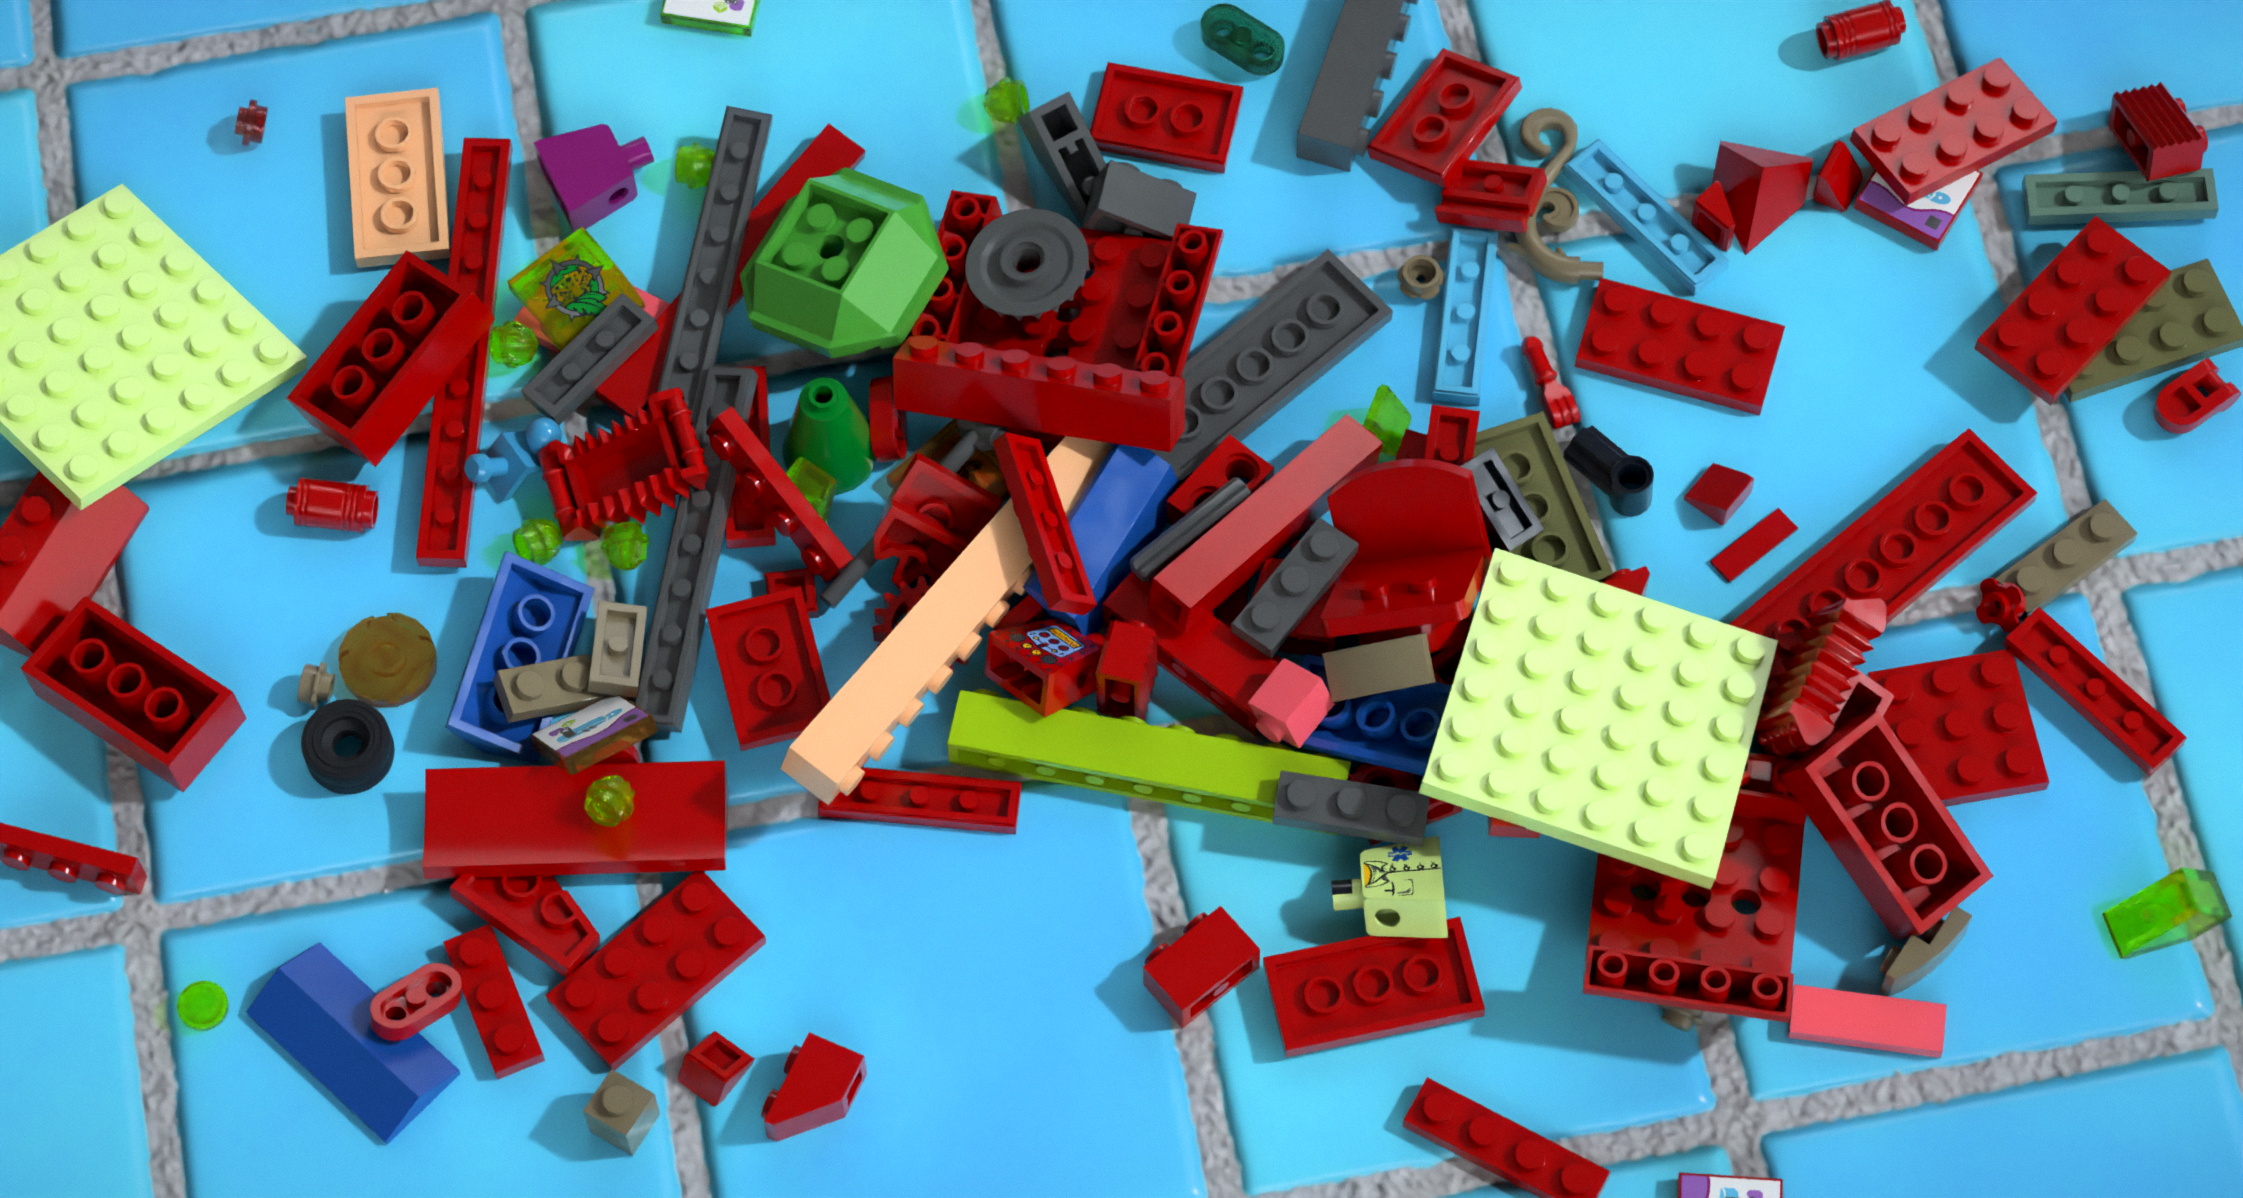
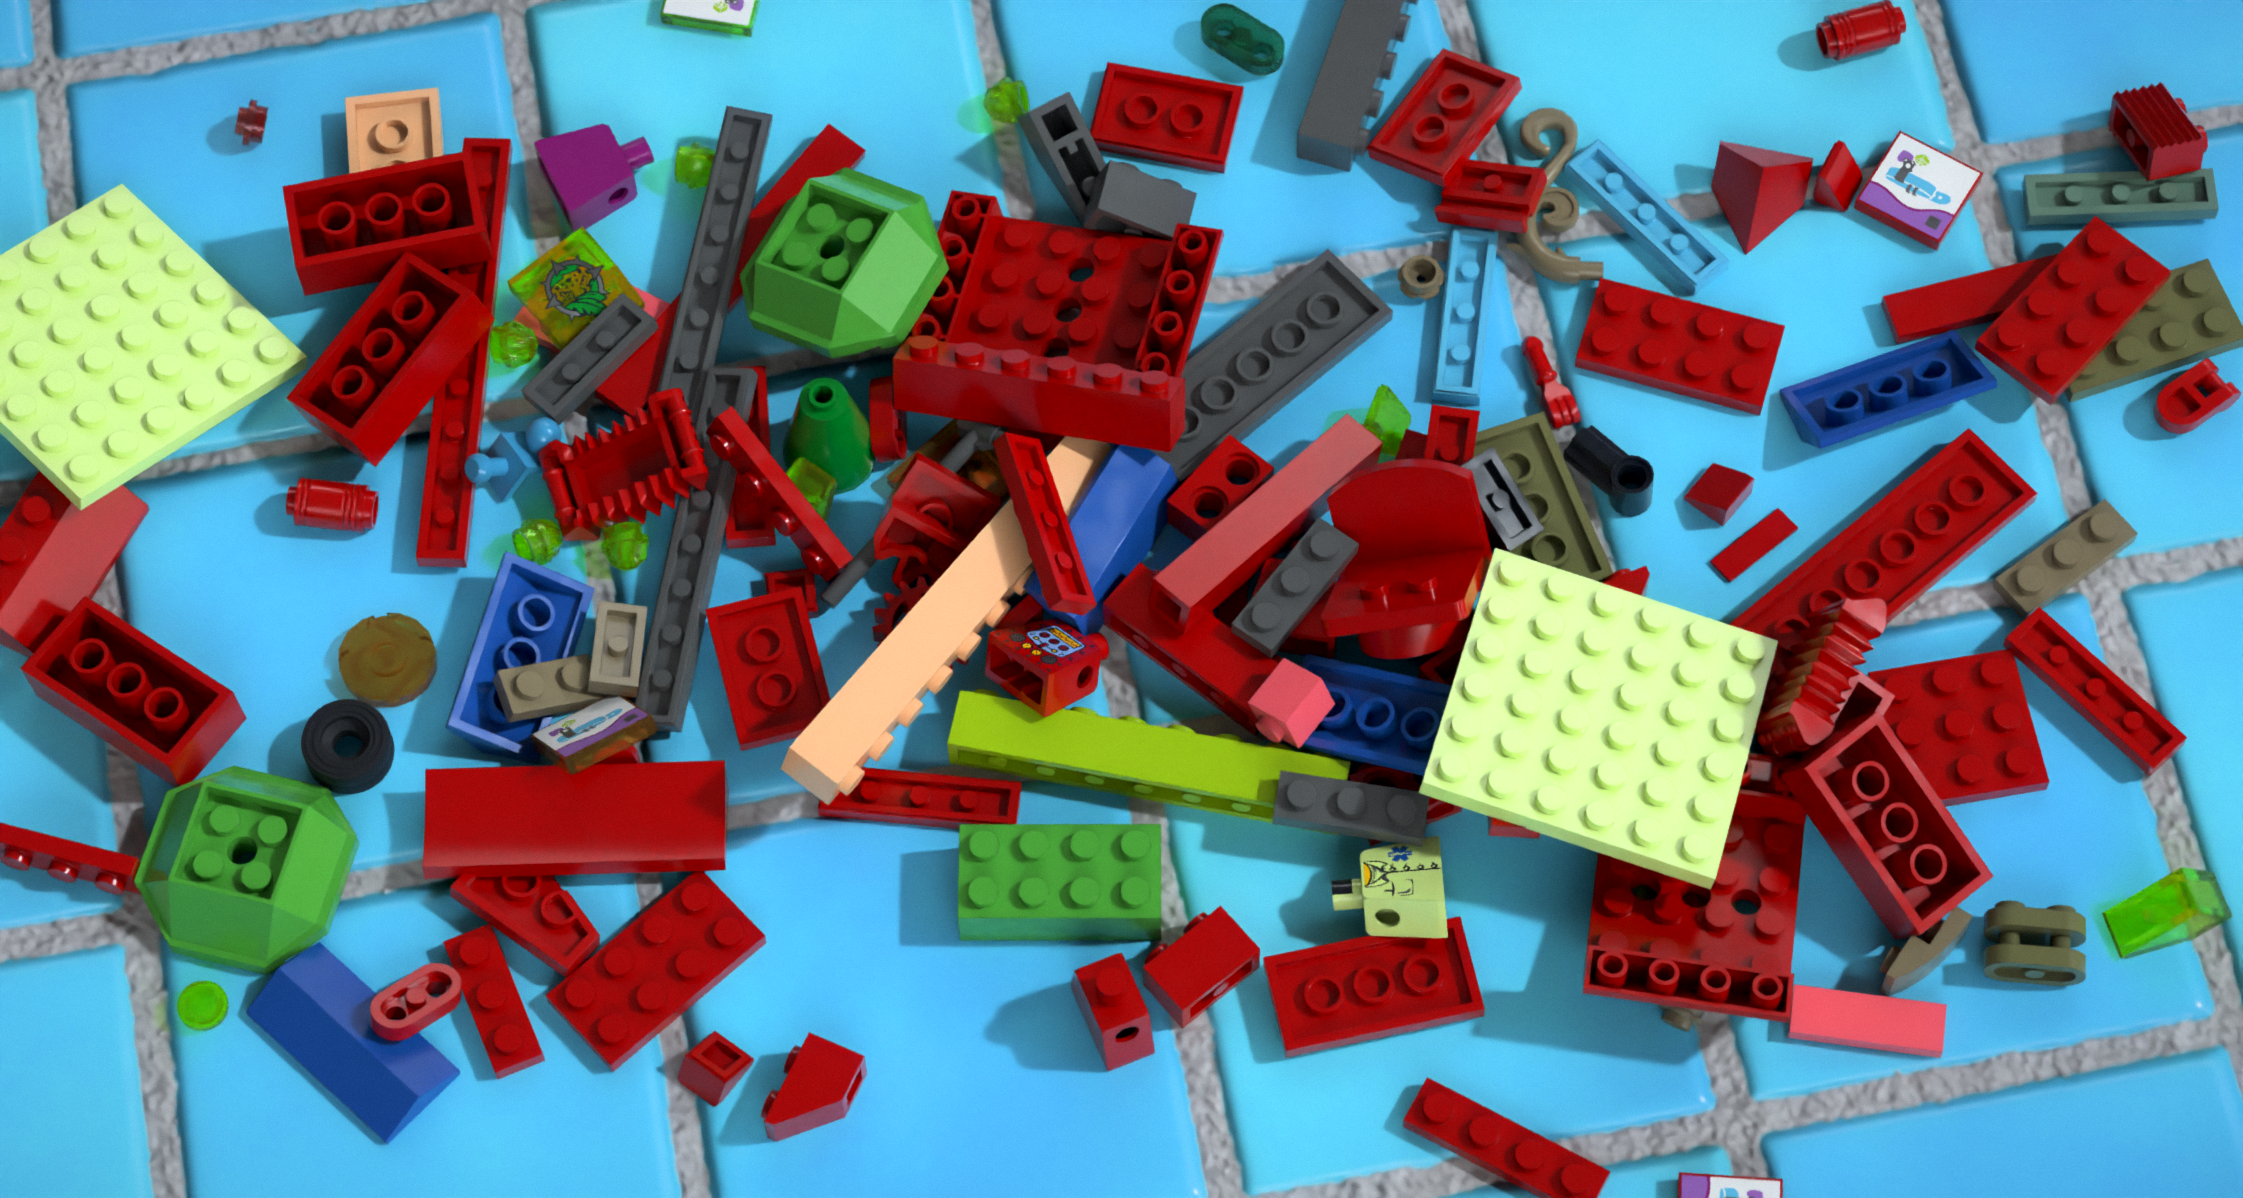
(255, 910): none -> bright green piece
(315, 685): dark tan plate -> none
(362, 222): none -> red brick
(609, 800): clear neon green plate -> none
(621, 1112): dark tan brick -> none
(1024, 242): dark grey gear -> none
(1059, 882): none -> bright green brick
(1109, 1005): none -> red torso
(1126, 669): red brick -> none
(1188, 530): dark grey axle -> none
(1378, 667): dark tan slope -> none
(1713, 217): red slope -> none
(1885, 389): none -> blue slope
(1953, 131): plate -> none
(1958, 301): none -> red tile
(2011, 601): red plate -> none
(2034, 944): none -> olive brick

